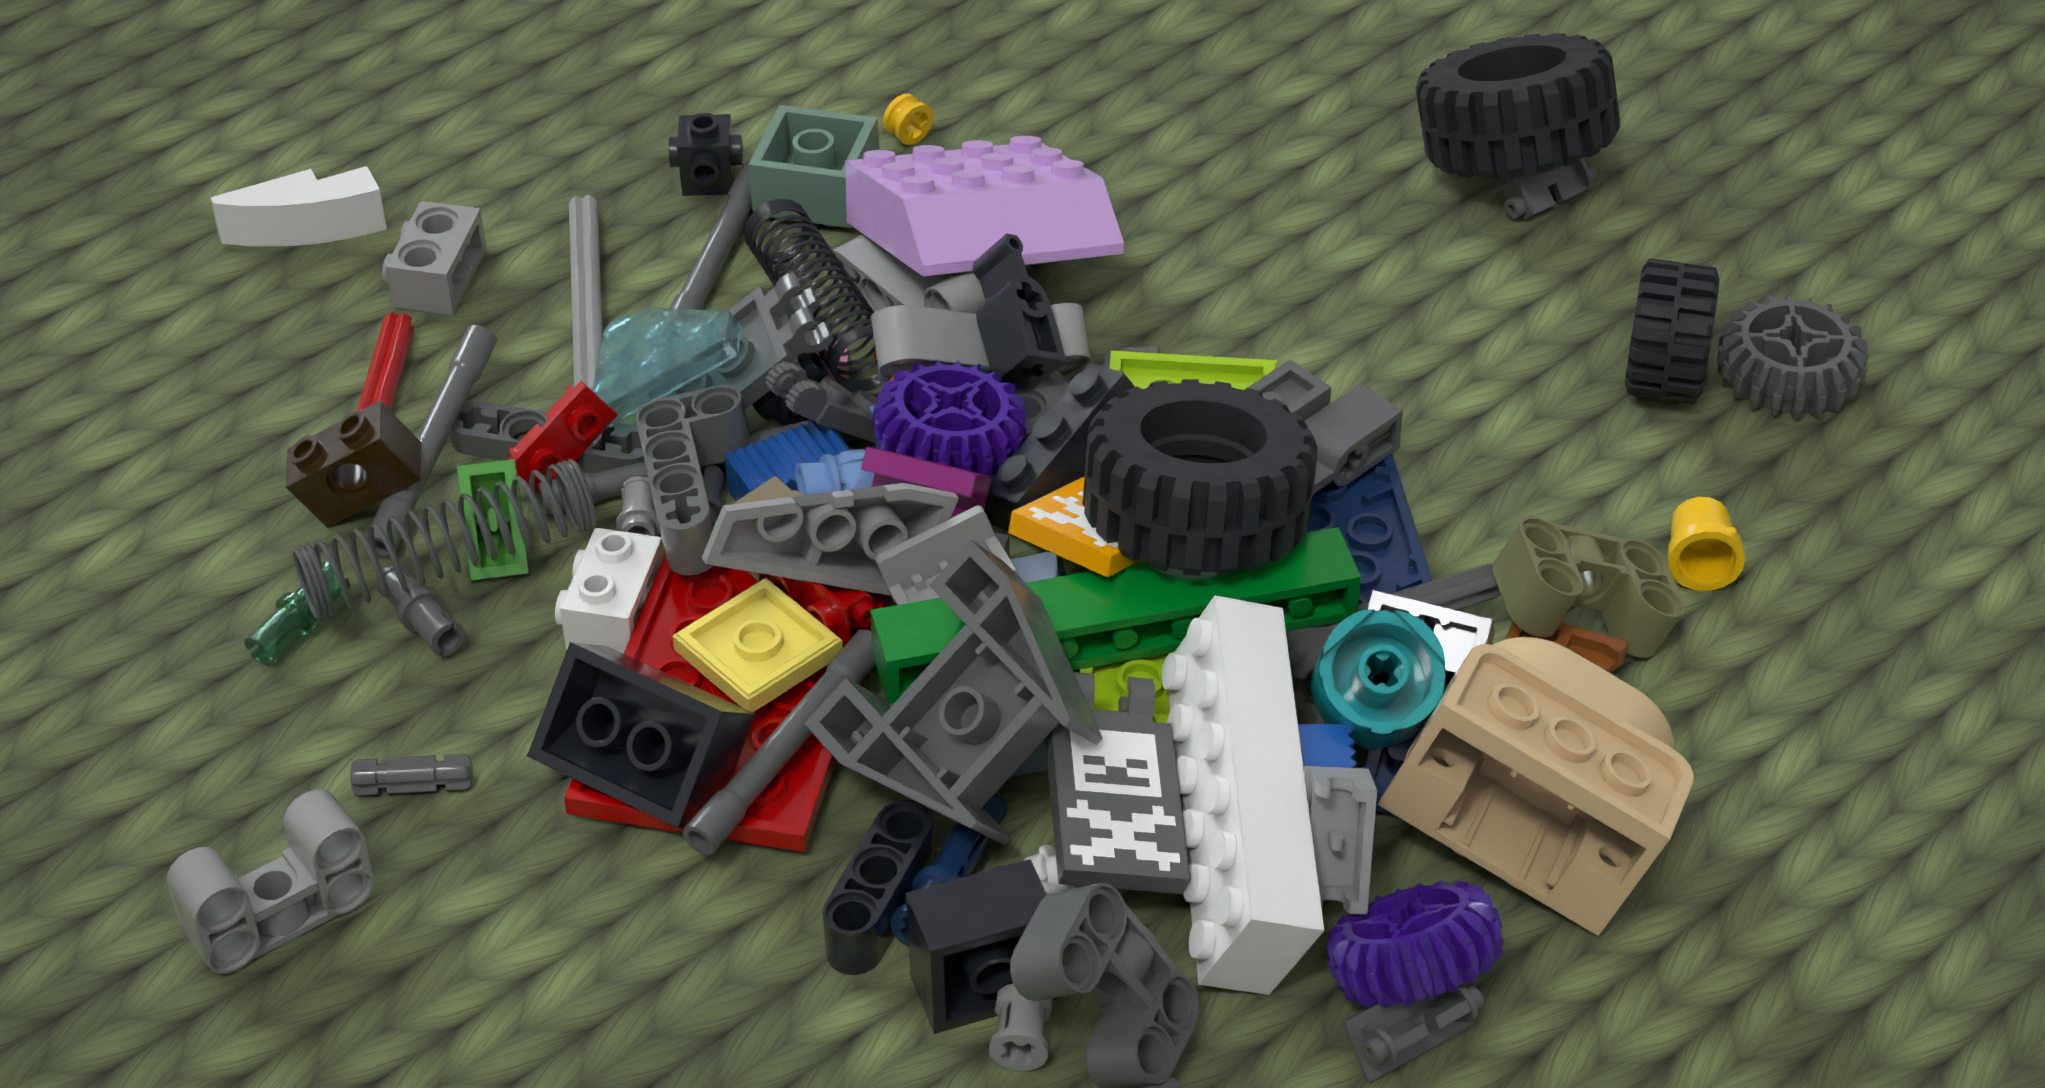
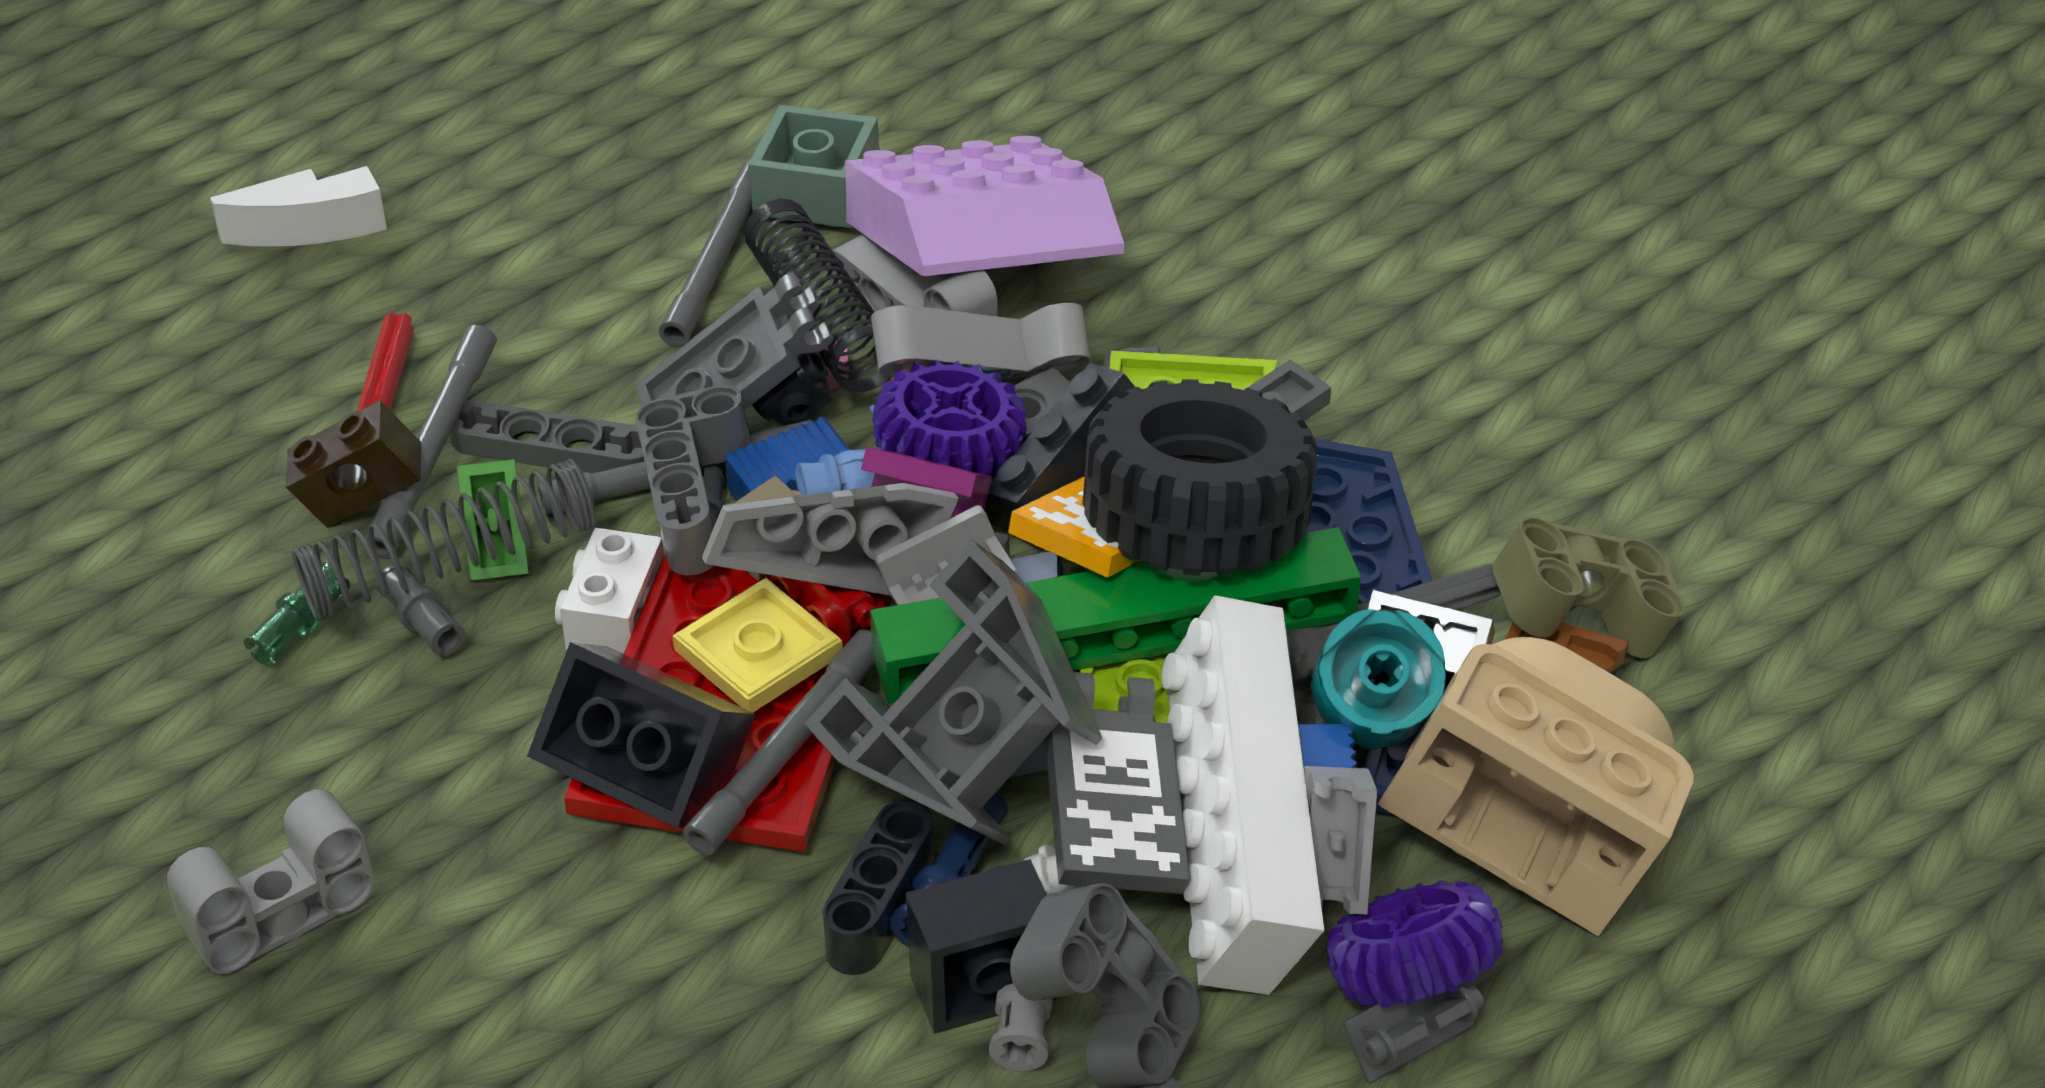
(411, 774): dark grey axle -> none
(435, 258): light grey brick -> none
(569, 431): red hinge -> none
(585, 287): light grey axle -> none
(638, 508): light grey pin -> none
(660, 353): clear light blue plate -> none
(706, 153): black brick -> none
(824, 401): dark grey hinge -> none
(908, 119): yellow bush -> none
(1016, 317): black piece -> none
(1354, 435): dark grey piece -> none
(1518, 105): black tyre -> none
(1530, 192): dark grey hinge -> none
(1672, 331): black tyre -> none
(1704, 545): yellow piece -> none
(1792, 356): dark grey gear -> none

